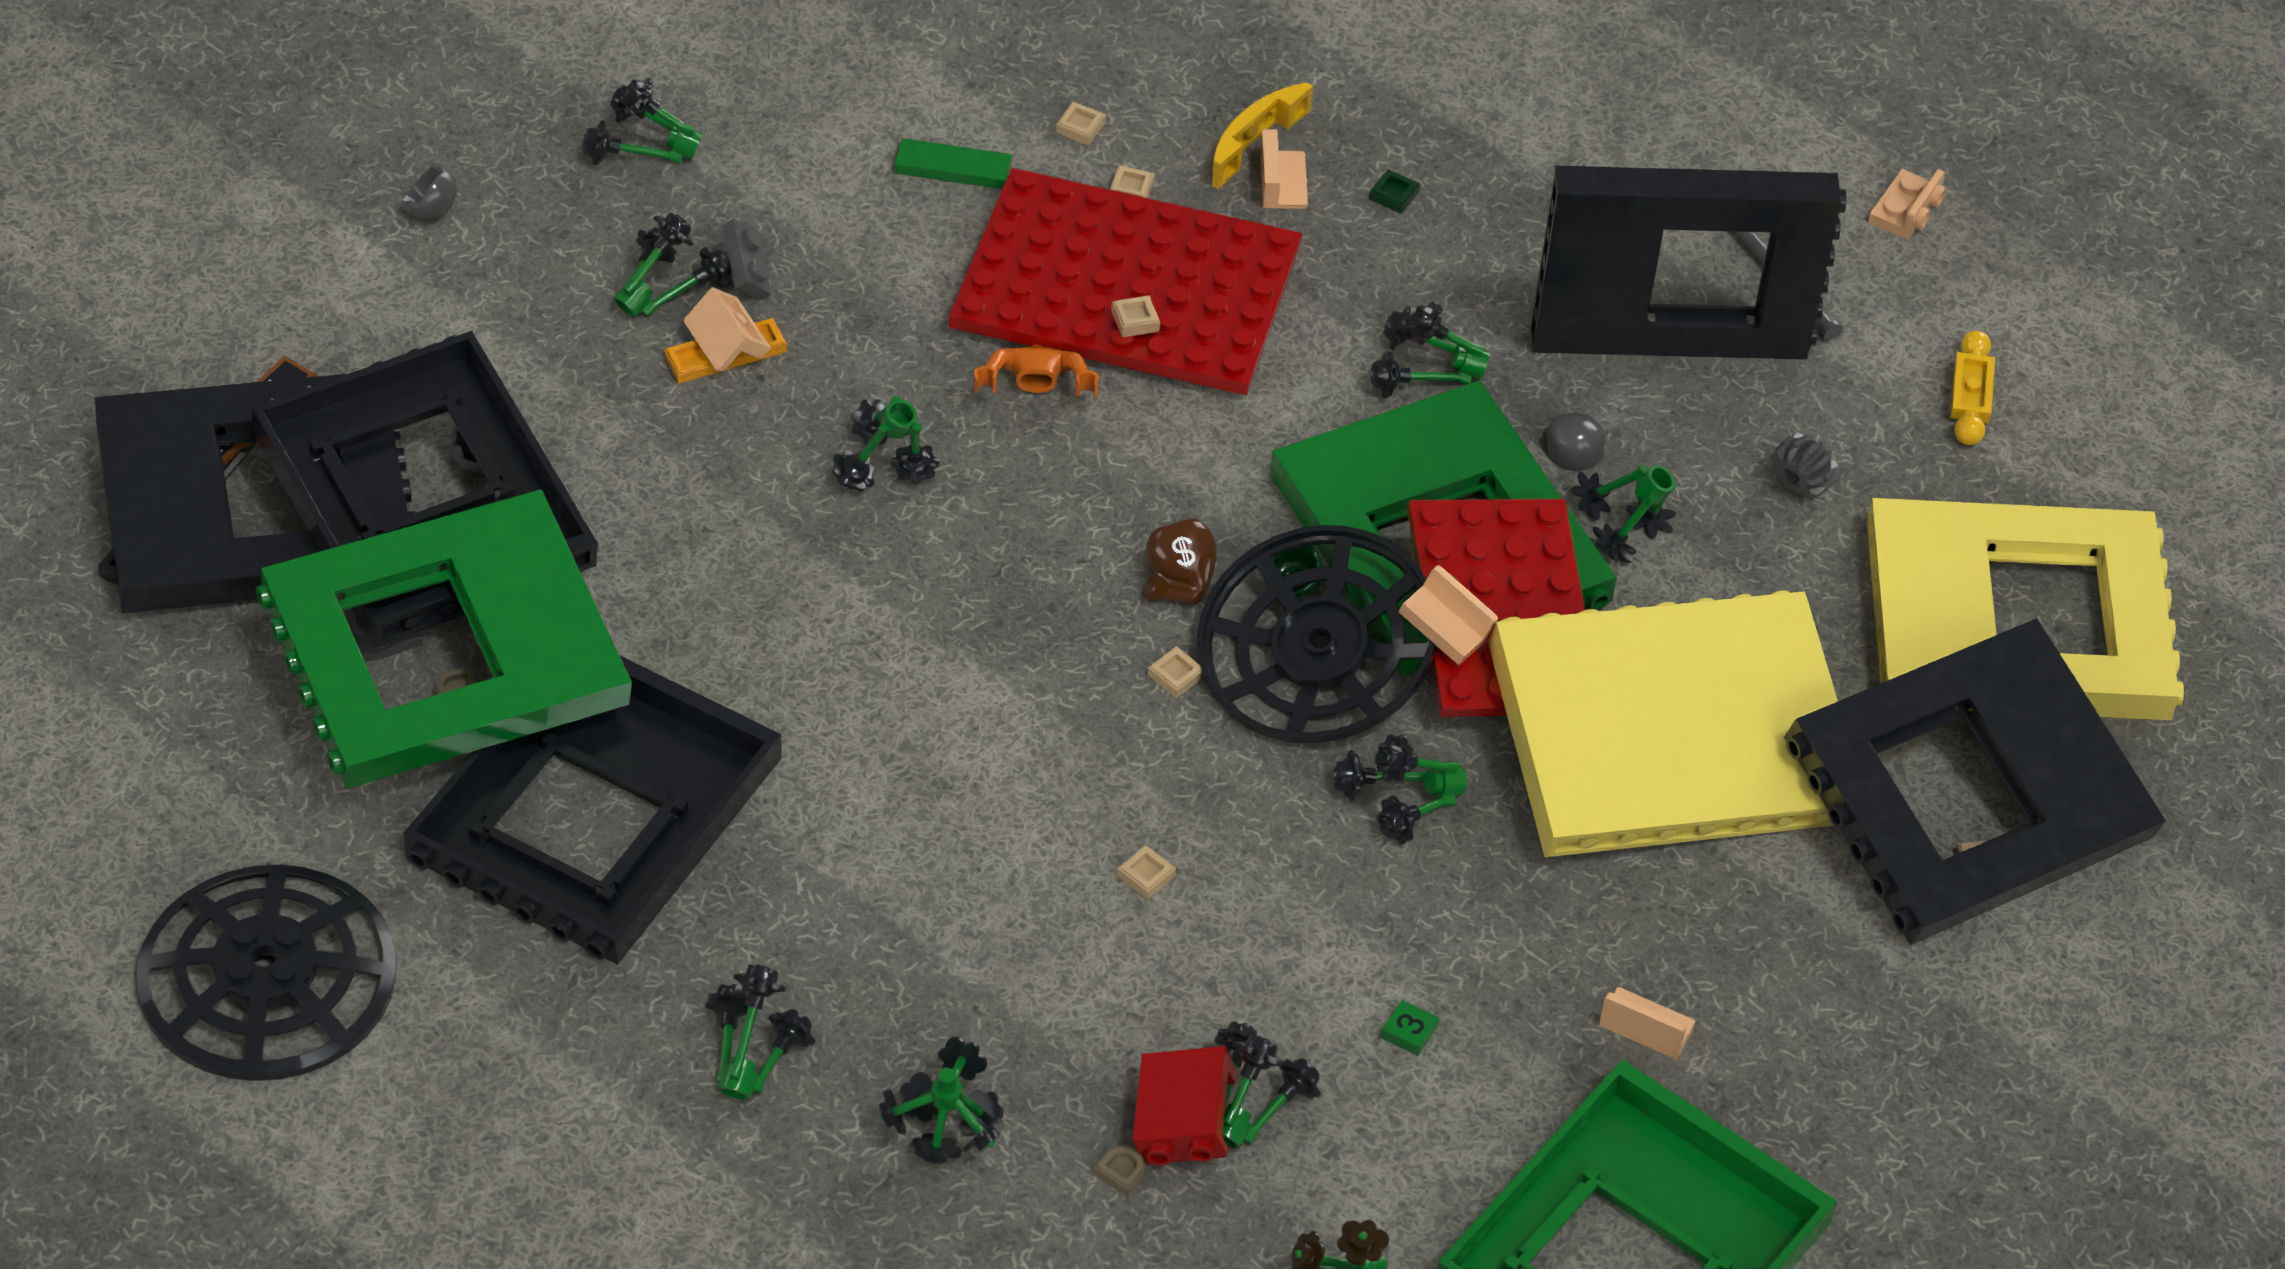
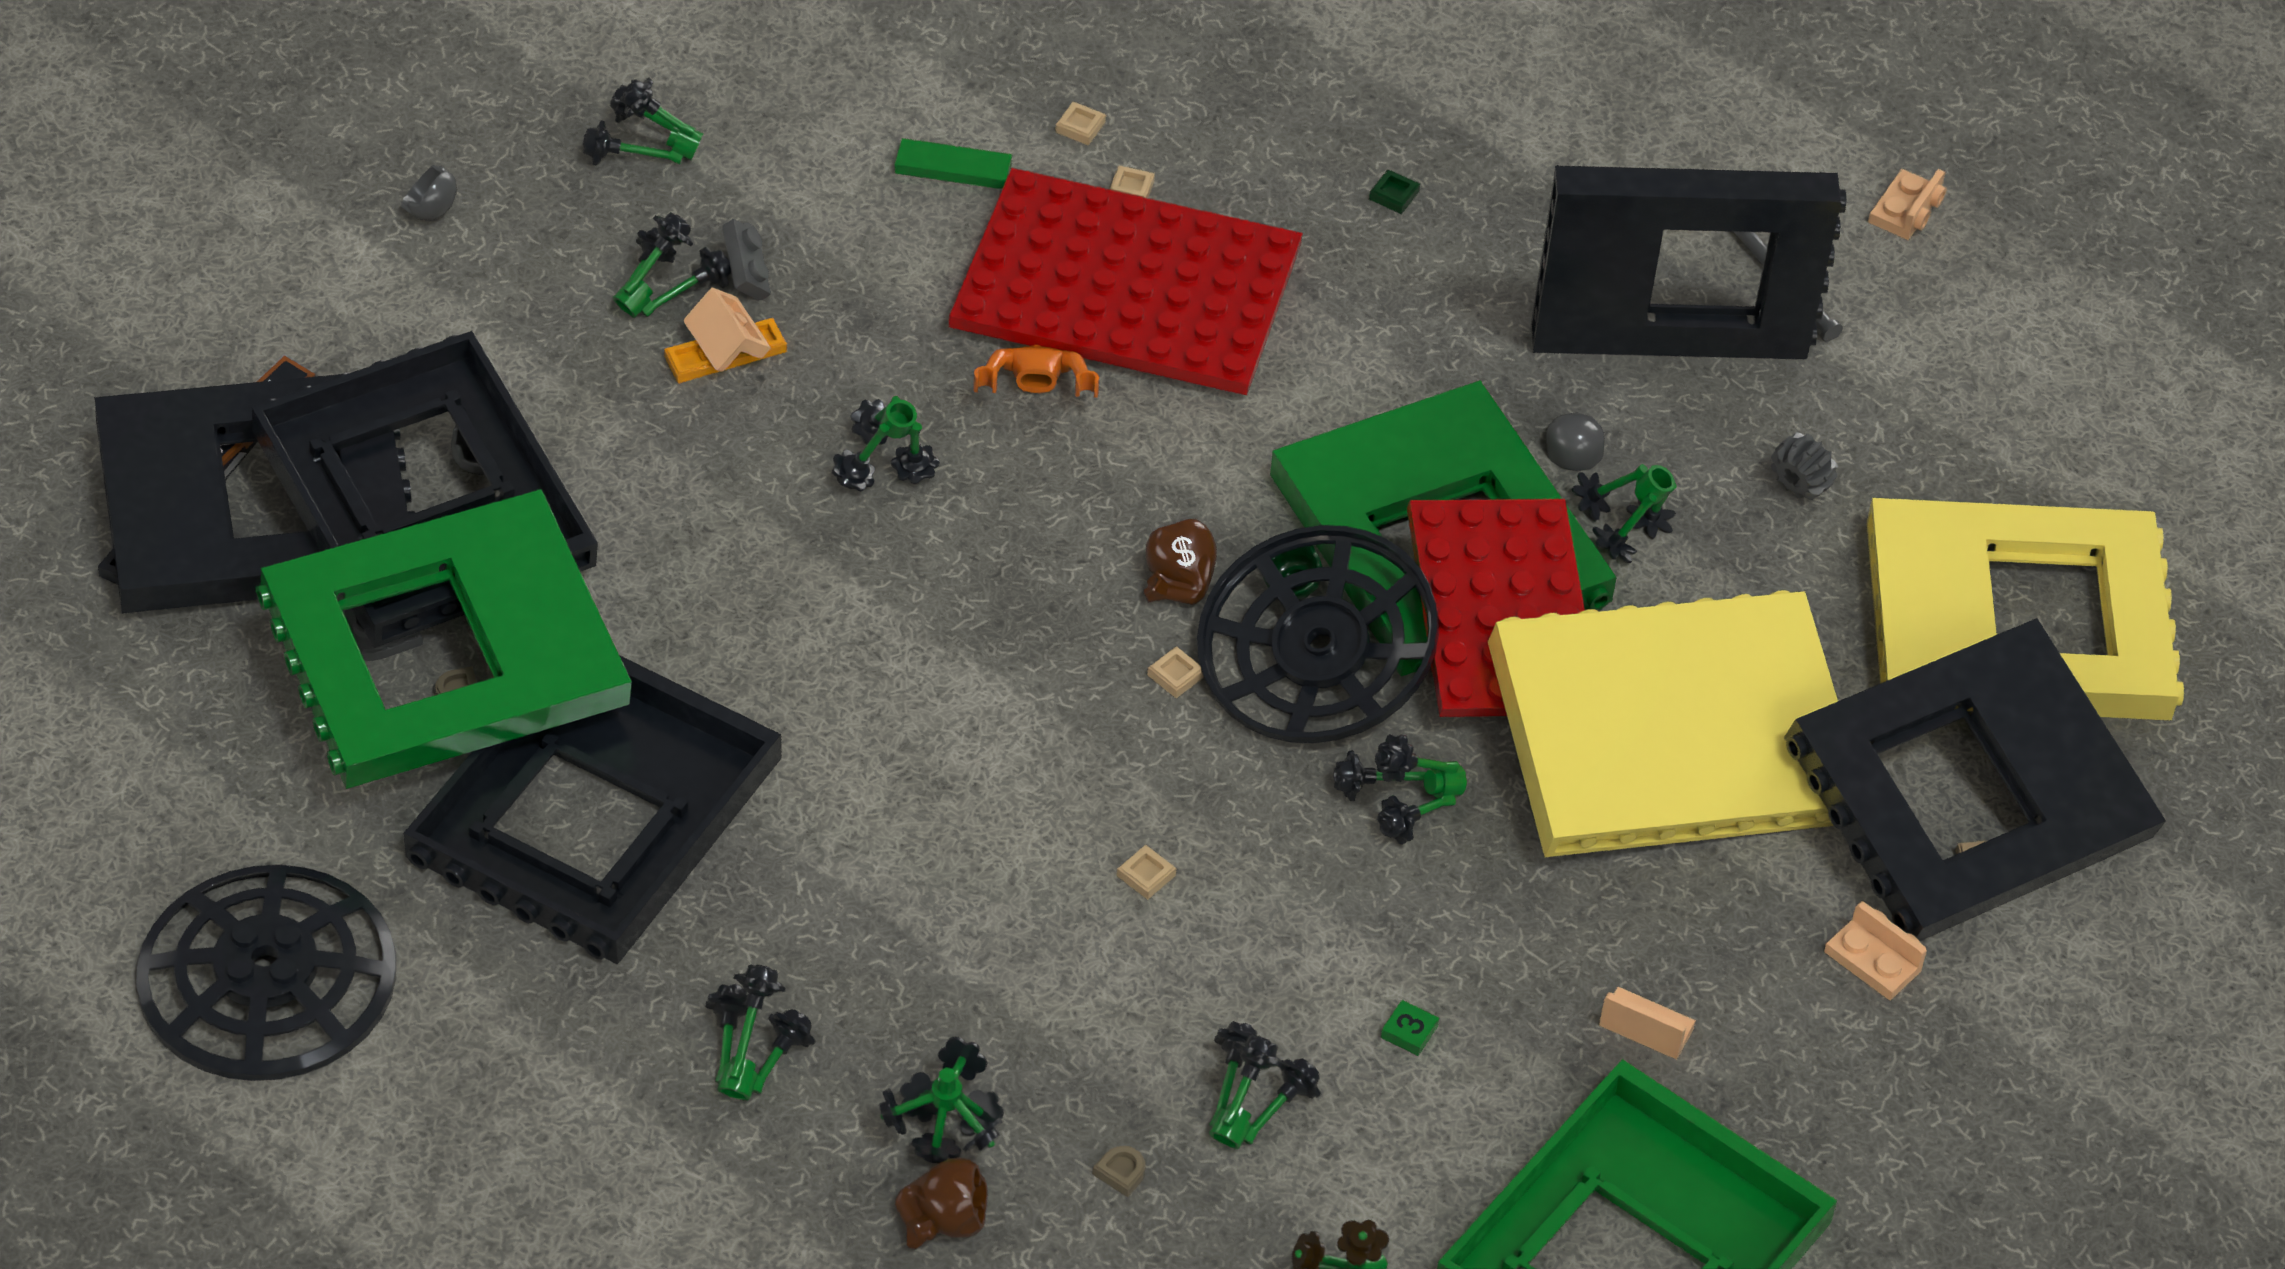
(944, 1201): none -> reddish brown piece
(1135, 316): tan tile -> none
(1182, 1105): red panel -> none
(1280, 107): yellow slope -> none
(1282, 174): light nougat panel -> none
(1449, 615): light nougat panel -> none
(1467, 358): black plant -> none
(1877, 951): none -> light nougat bracket
(1972, 387): yellow plate -> none

